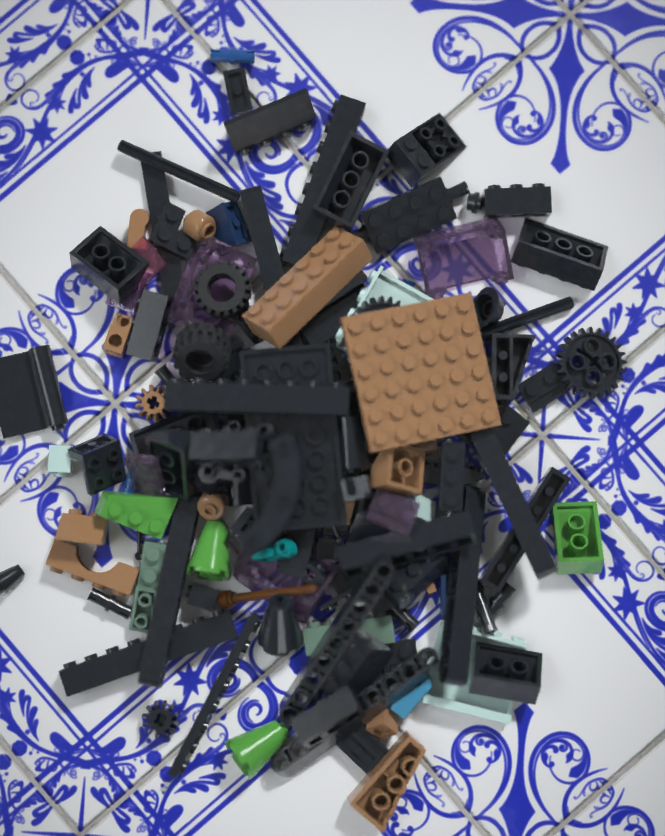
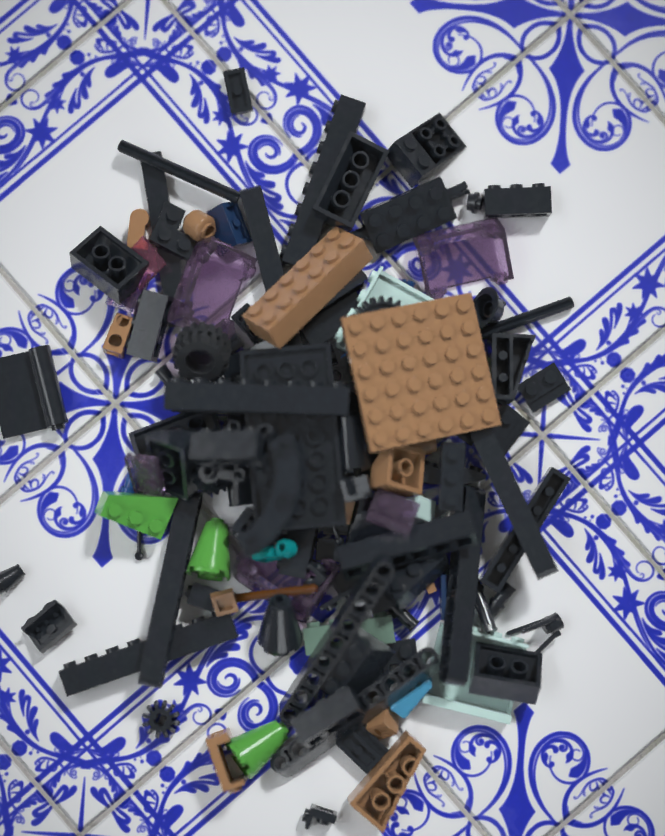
(49, 625): none -> black bracket
(59, 460): light aqua brick -> none
(66, 558): medium nougat arch -> none
(82, 528): medium nougat slope -> none
(100, 462): black bracket -> none
(110, 603): black pin -> none
(147, 407): medium nougat gear -> none
(147, 585): sand green slope -> none
(211, 703): black plate -> none
(212, 506): medium nougat head -> none
(218, 271): black tyre -> none
(224, 602): none -> medium nougat plate
(224, 775): none -> medium nougat panel
(232, 56): blue pin -> none
(270, 122): black slope -> none
(323, 815): none -> black bracket
(549, 624): none -> black plant
(559, 254): black slope -> none
(577, 538): bright green slope -> none
(578, 377): black gear -> none

